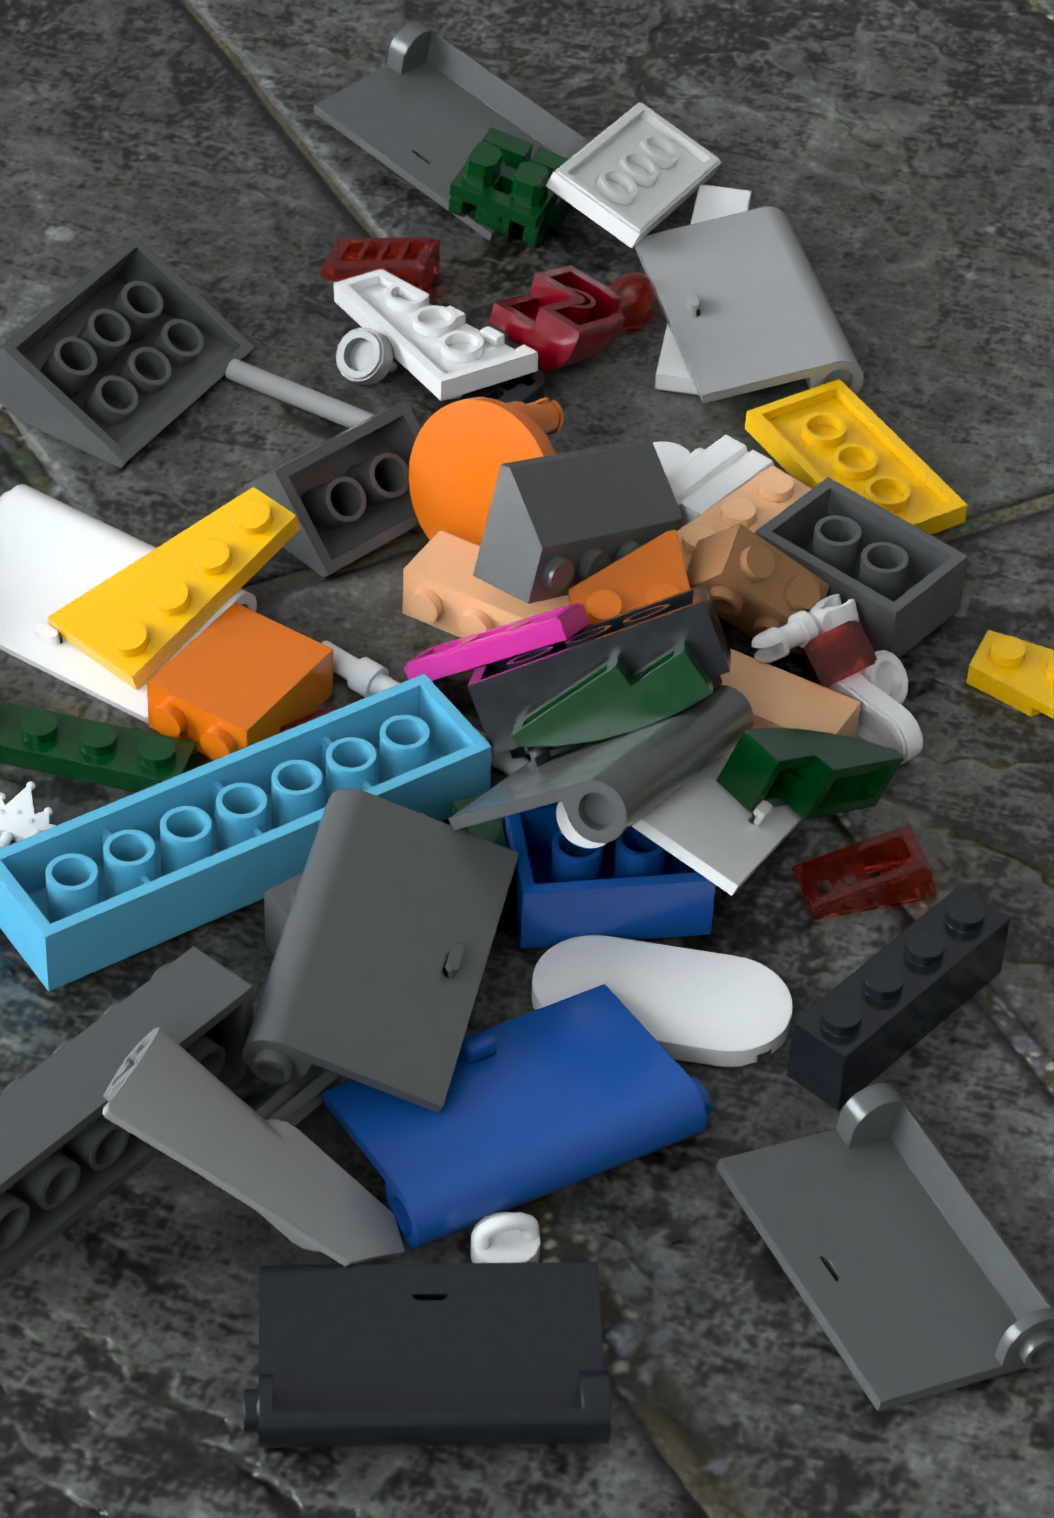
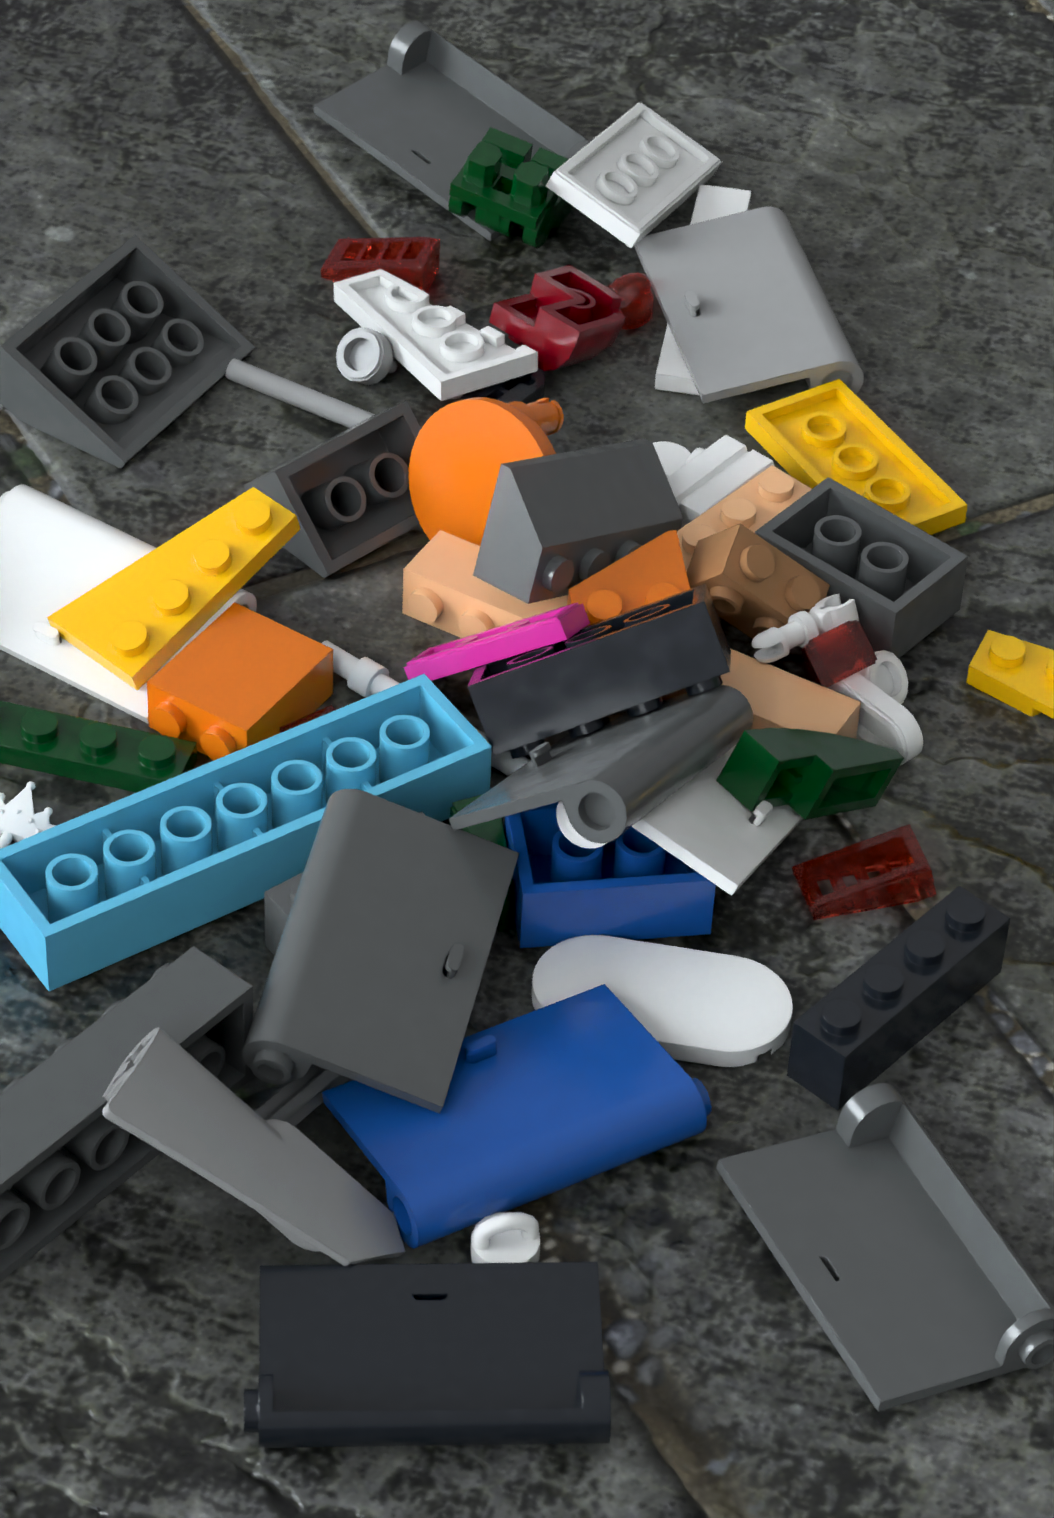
(616, 701): dark green slope -> none

